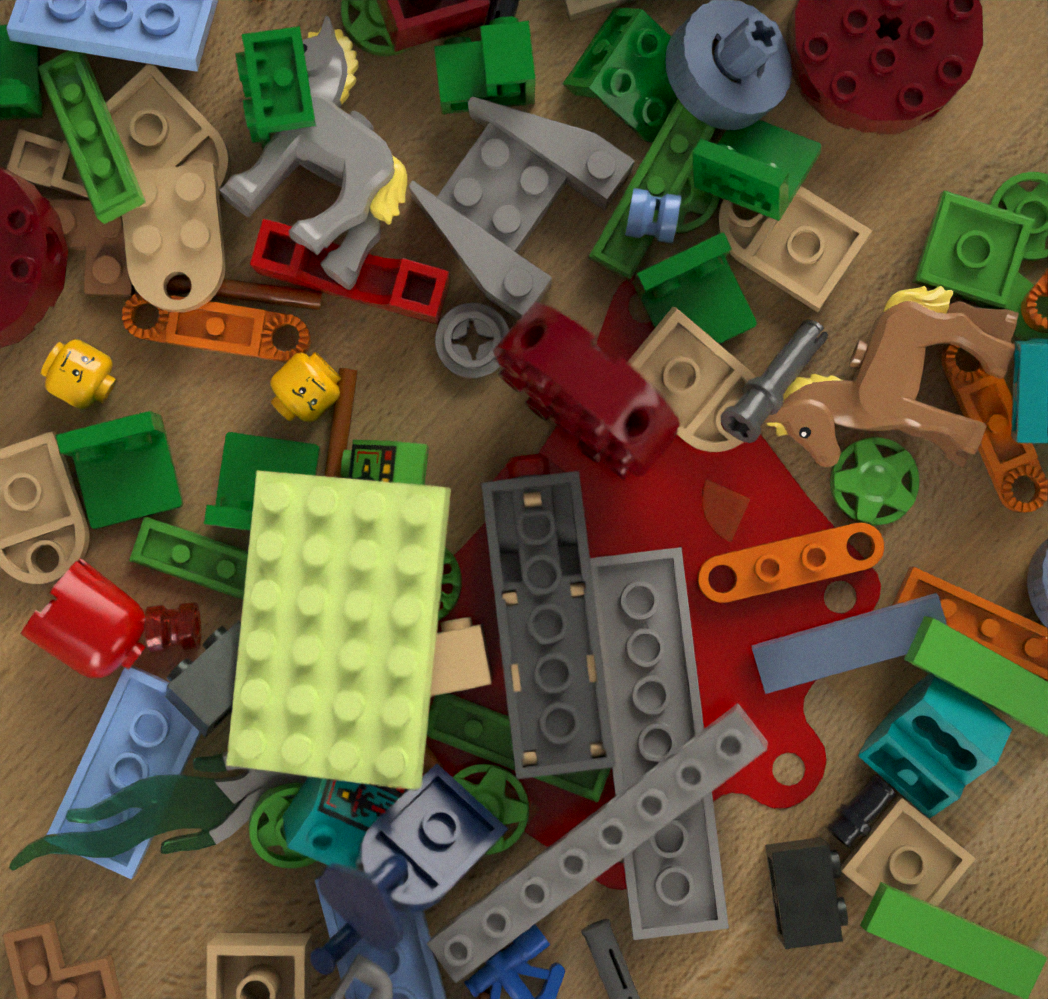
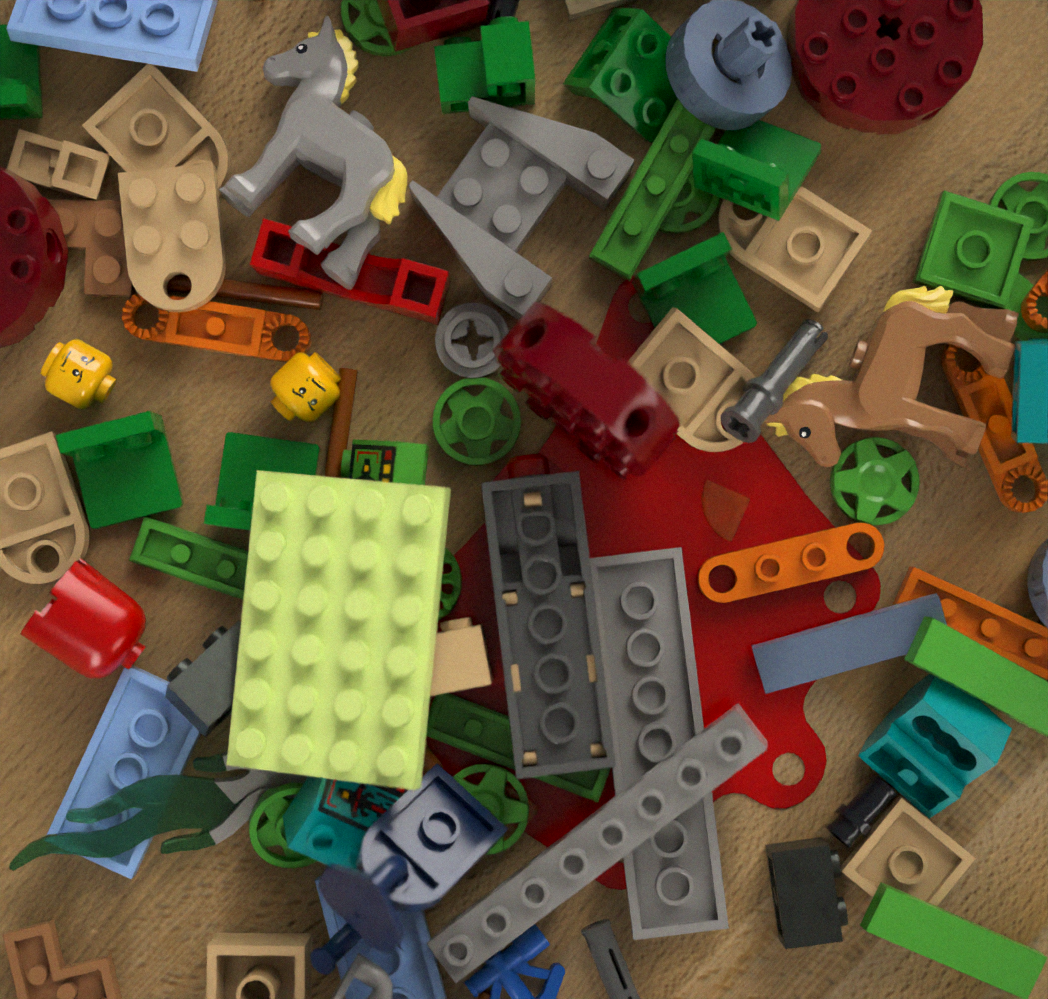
(91, 135): bright green tile -> none
(173, 627): clear red wheel -> none
(277, 80): green bracket -> none
(476, 421): none -> bright green wheel
(642, 213): medium blue wheel -> none

